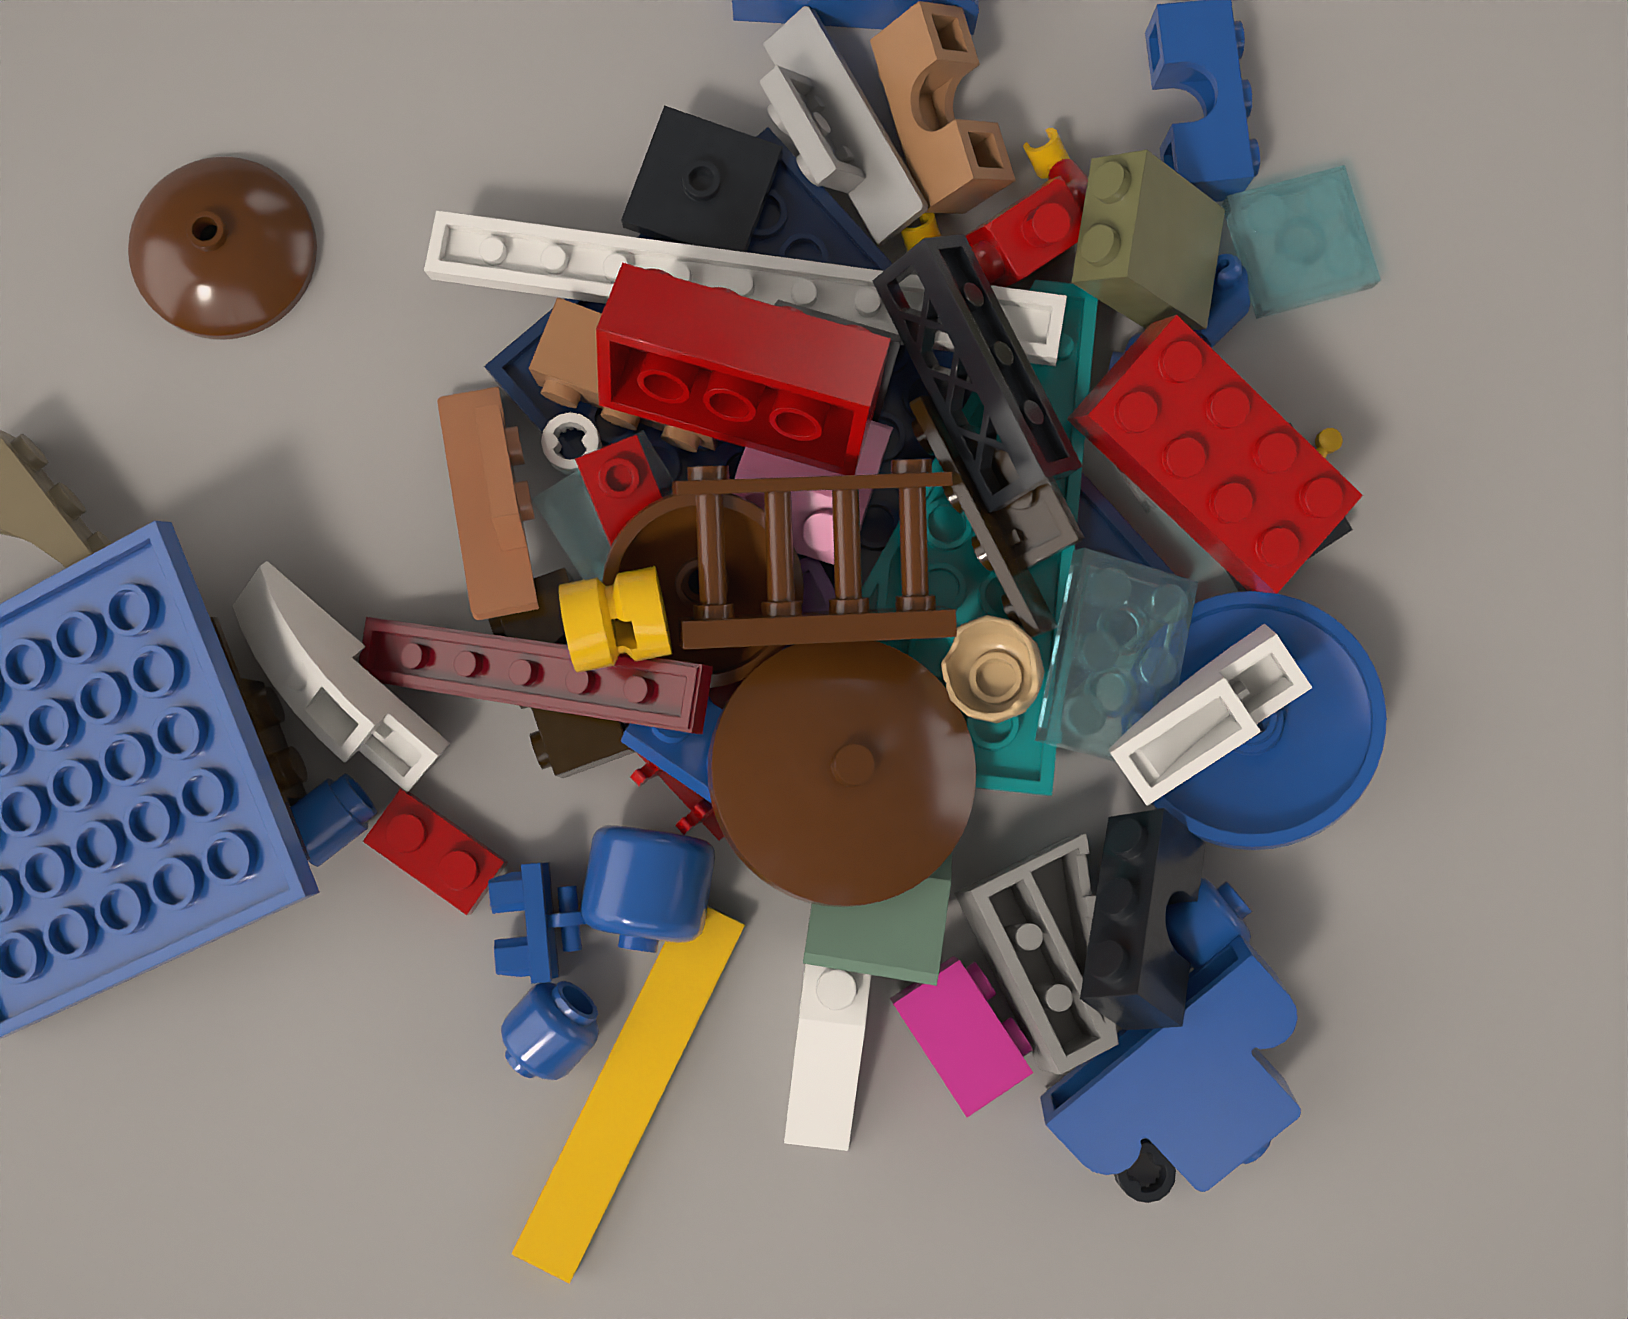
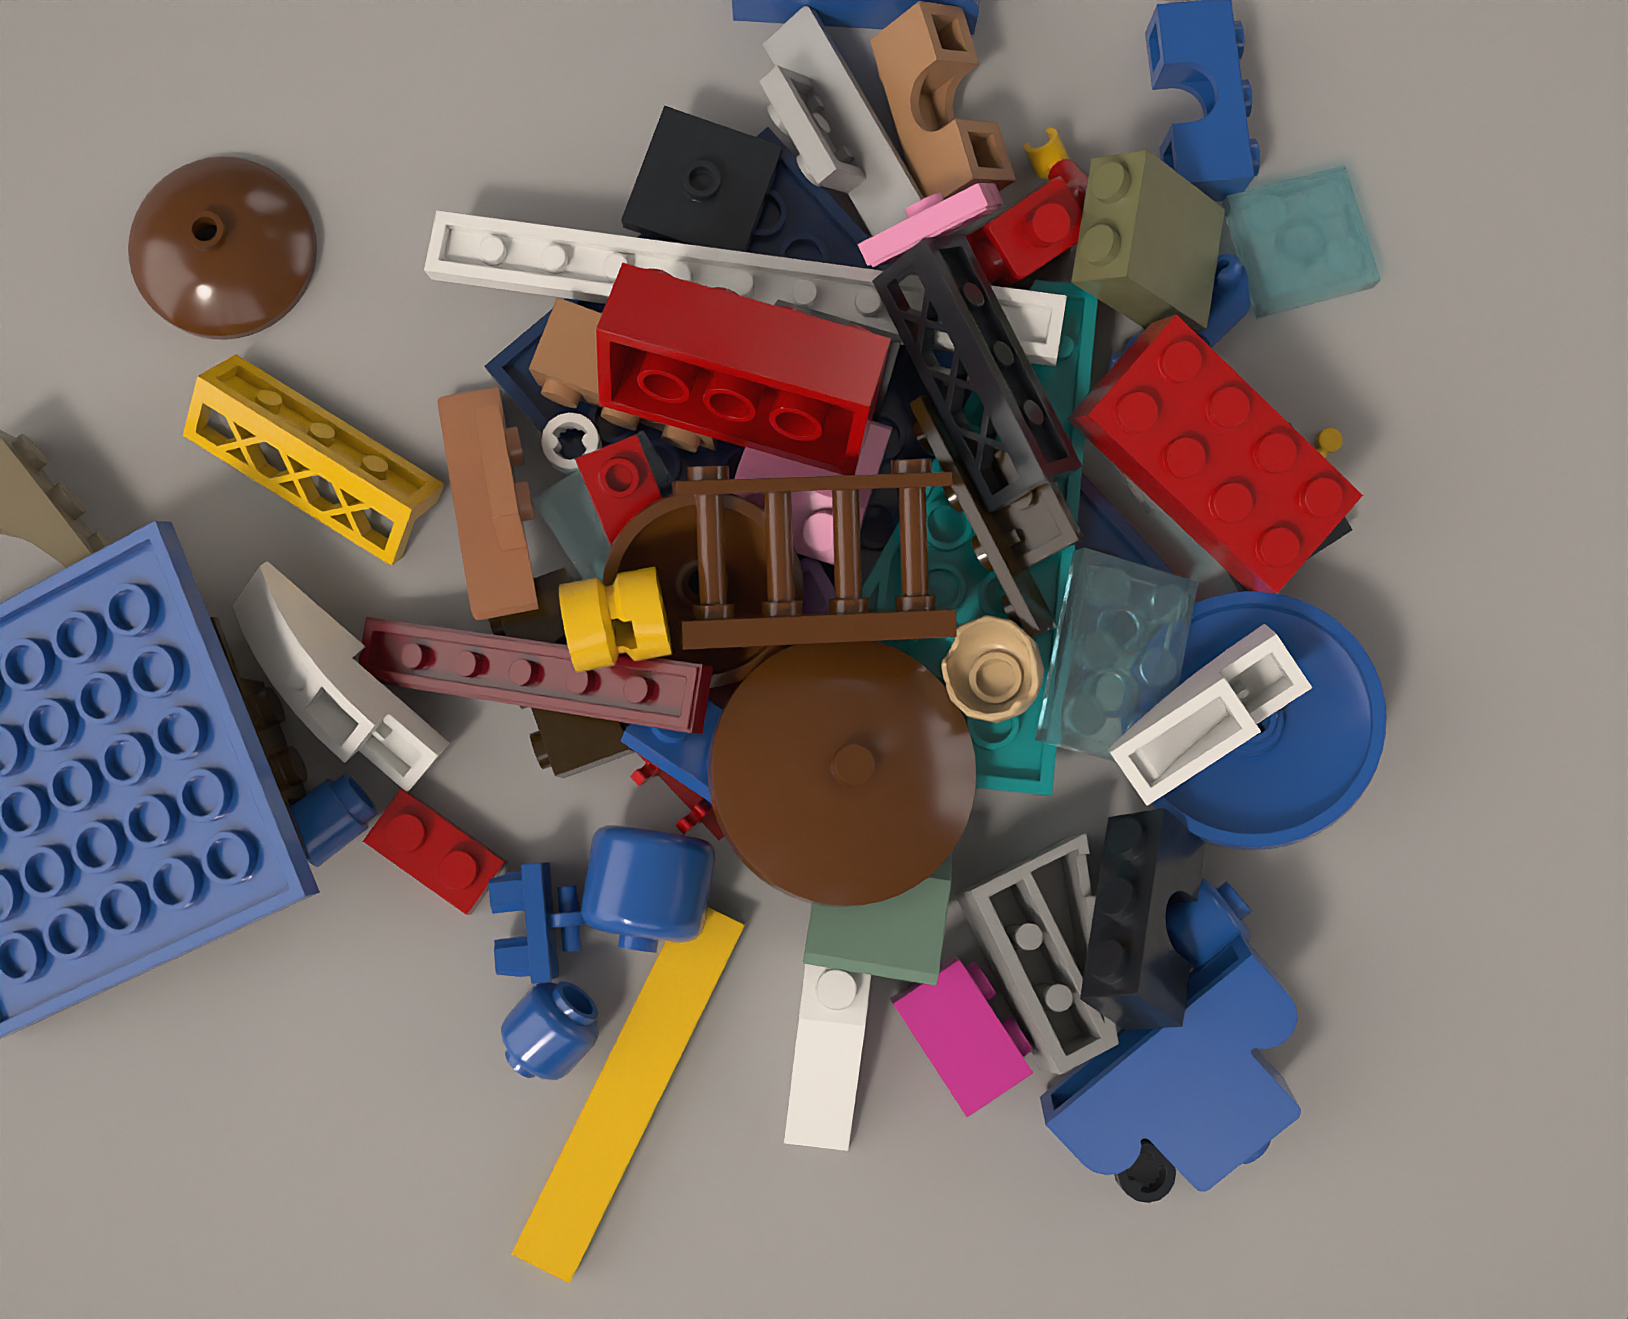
(310, 445): none -> yellow fence
(930, 219): none -> bright pink plate

